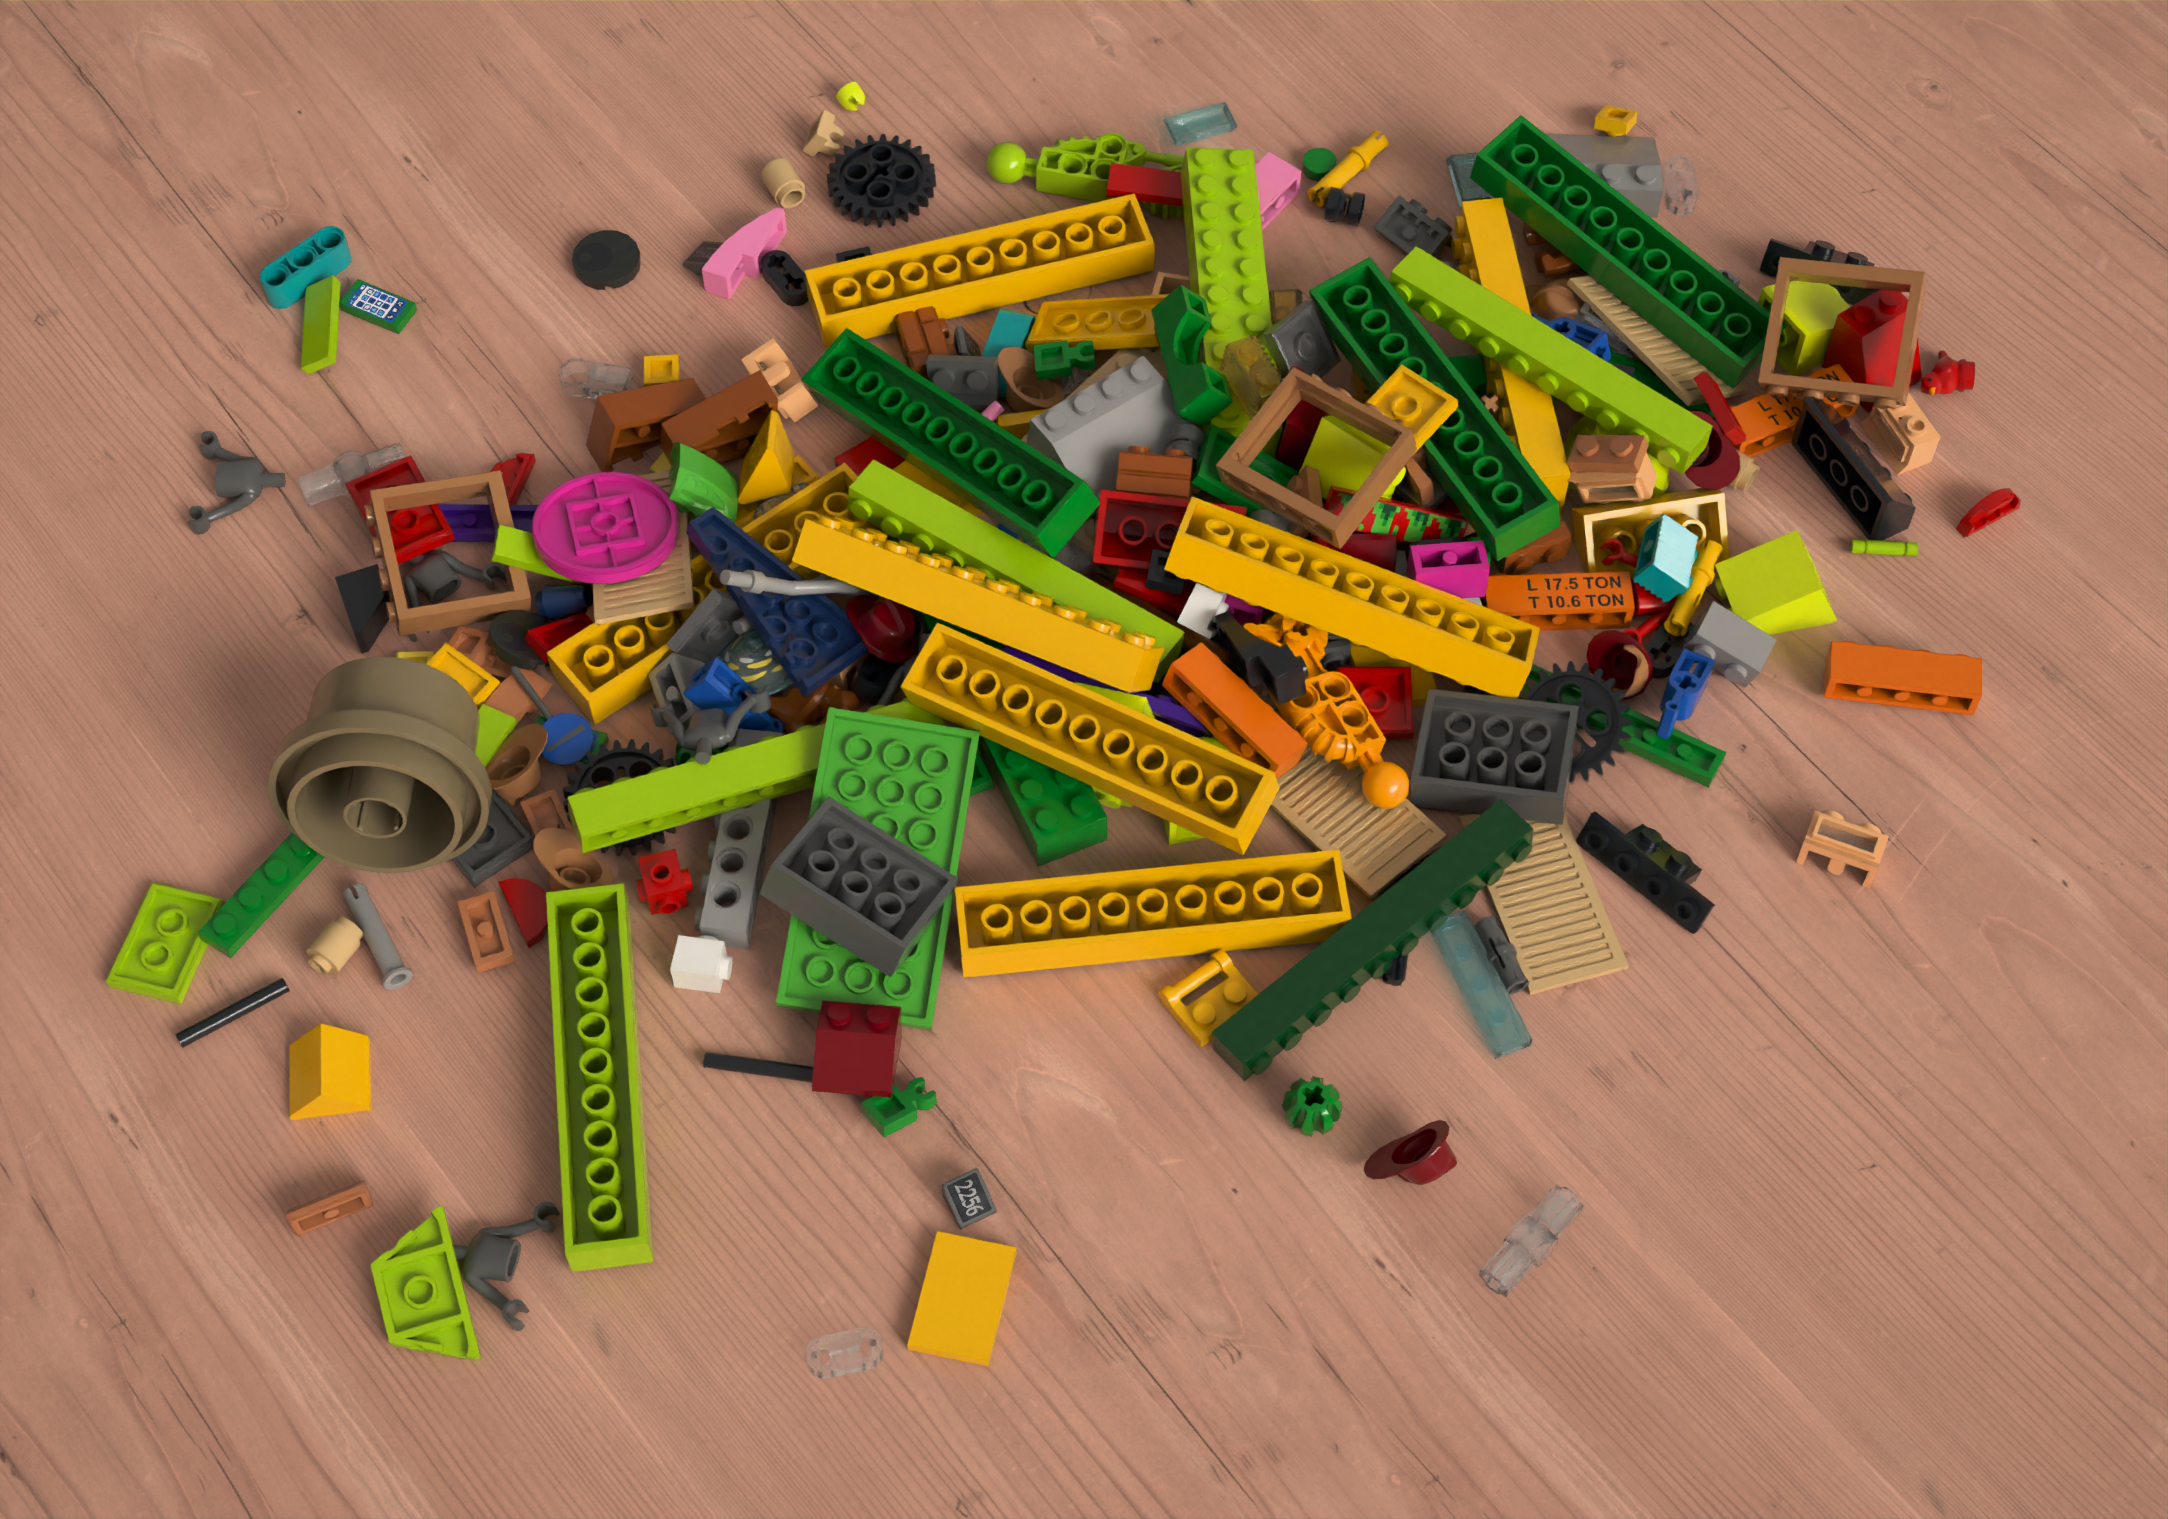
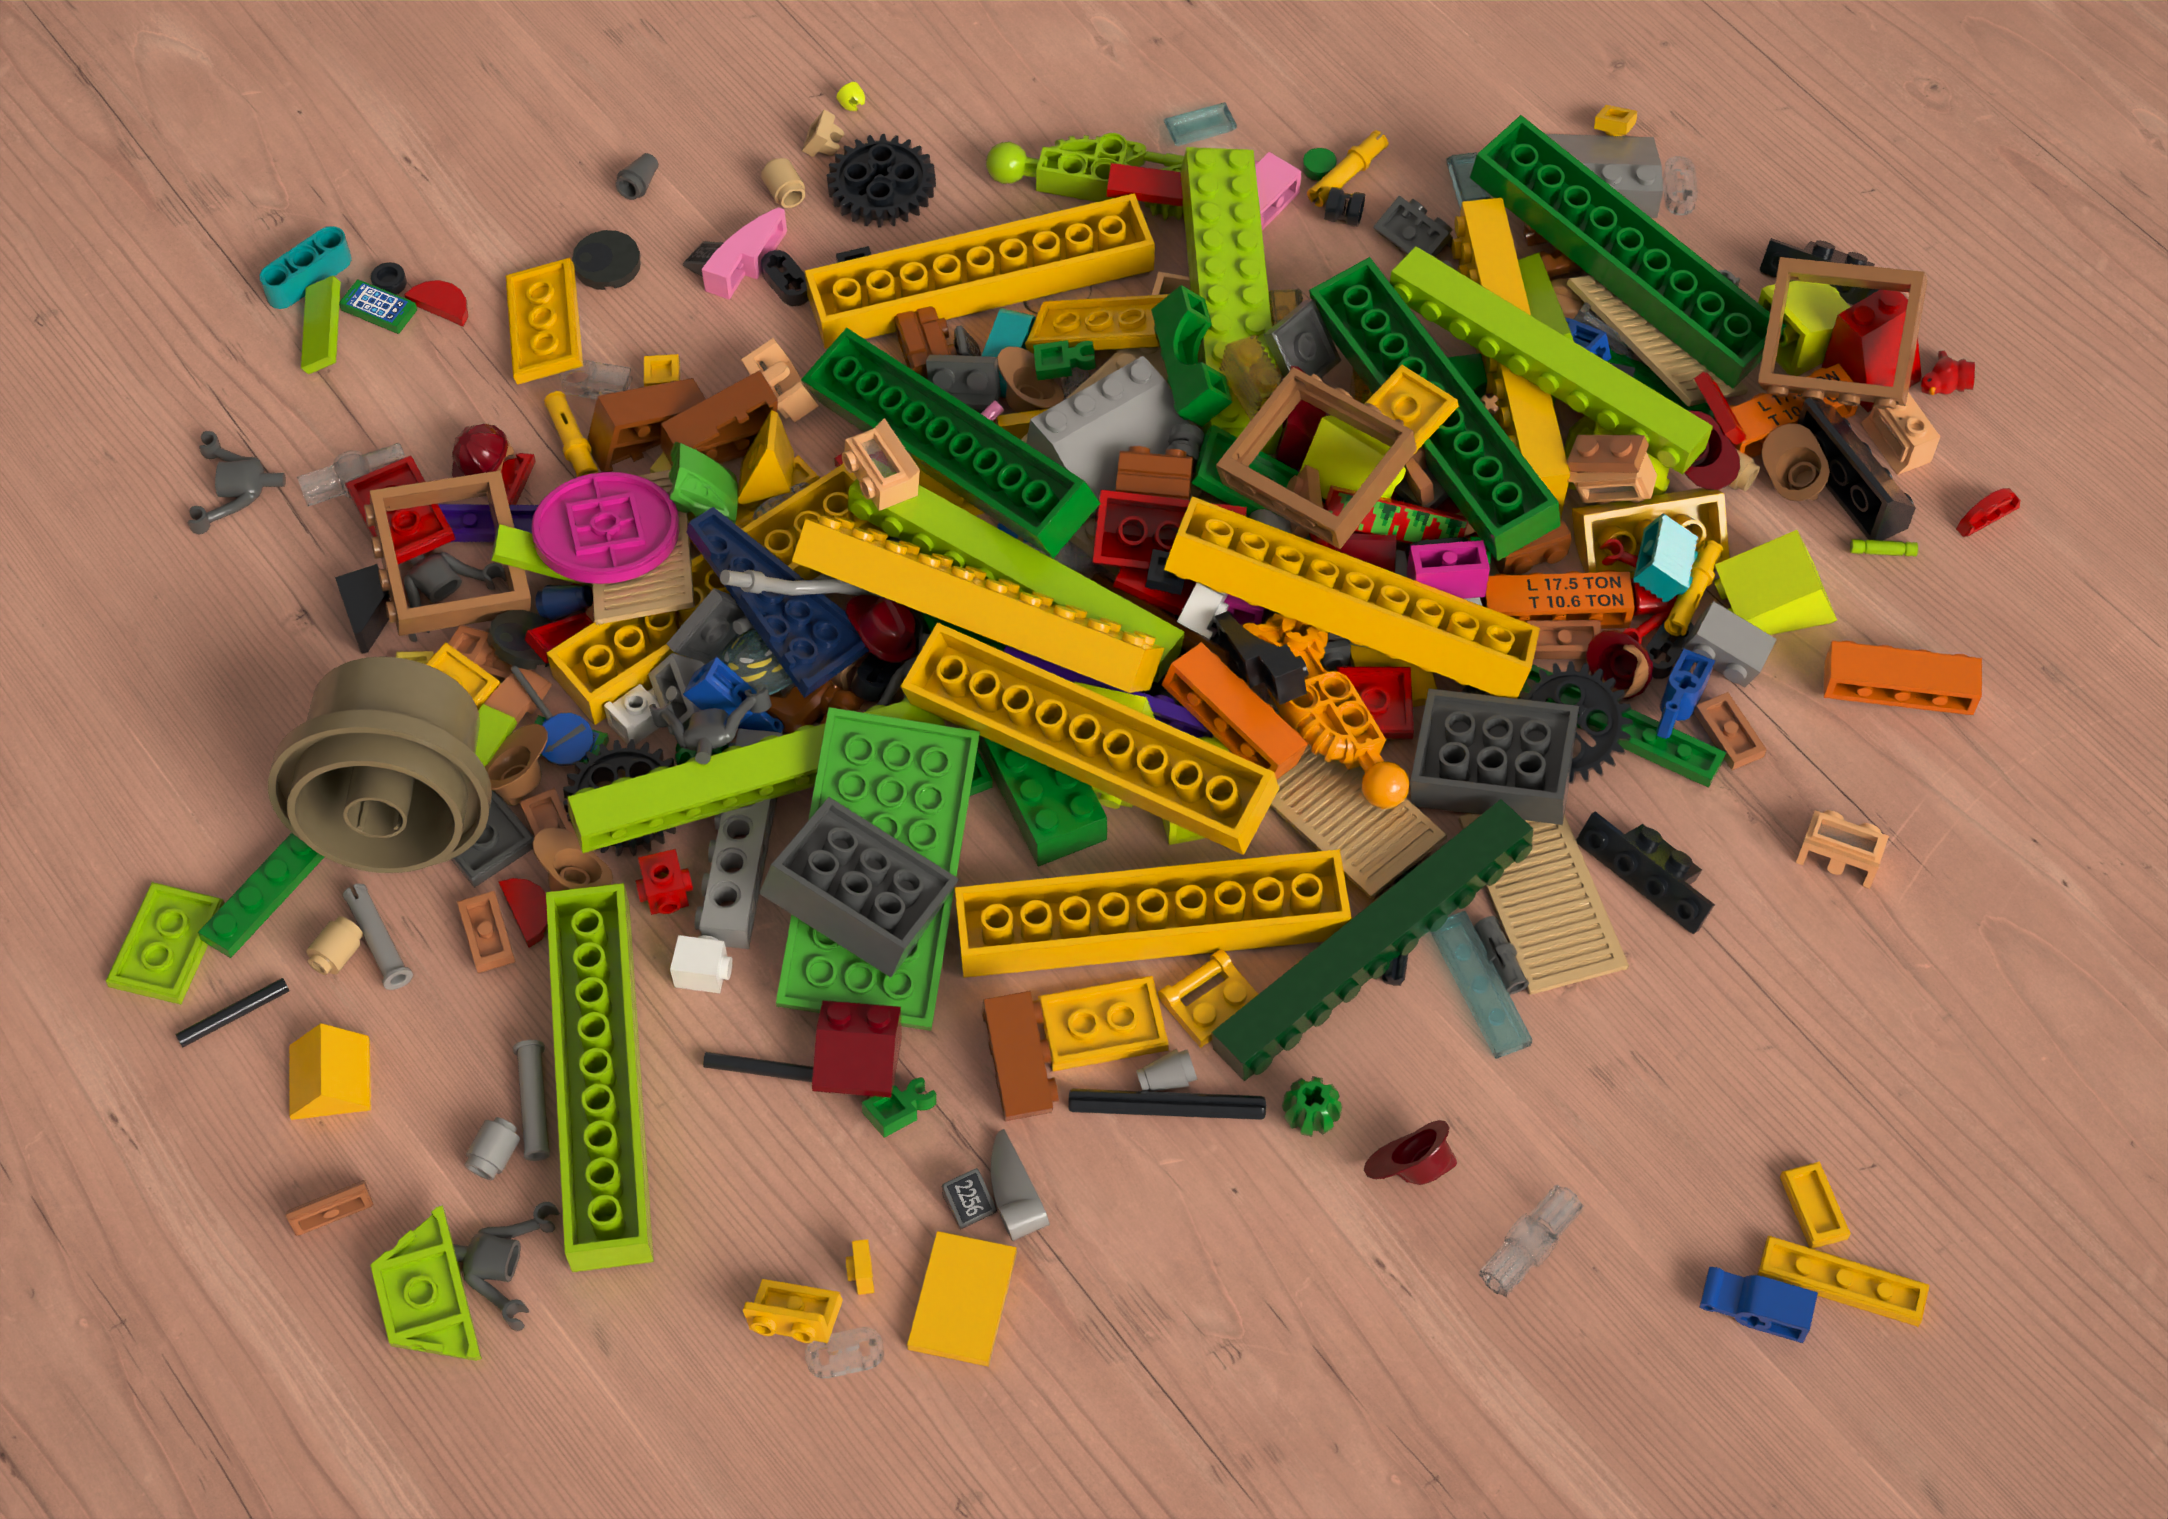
(389, 277): none -> black tile
(440, 299): none -> red tile
(480, 450): none -> dark red piece
(492, 1148): none -> light grey brick
(532, 1099): none -> light grey pin
(543, 321): none -> yellow tile
(575, 448): none -> yellow pin
(631, 714): none -> white brick
(635, 178): none -> dark grey cone
(793, 1311): none -> yellow bracket
(860, 1267): none -> yellow plate
(881, 466): none -> light nougat window
(1014, 1192): none -> light grey piece
(1019, 1055): none -> dark orange wedge
(1103, 1023): none -> yellow tile
(1167, 1072): none -> light grey cone
(1167, 1104): none -> black axle
(1541, 295): none -> lime tile
(1564, 638): none -> nougat plate
(1730, 730): none -> nougat plate
(1760, 1303): none -> blue piece
(1795, 462): none -> medium nougat piece
(1815, 1205): none -> yellow tile
(1844, 1280): none -> yellow tile

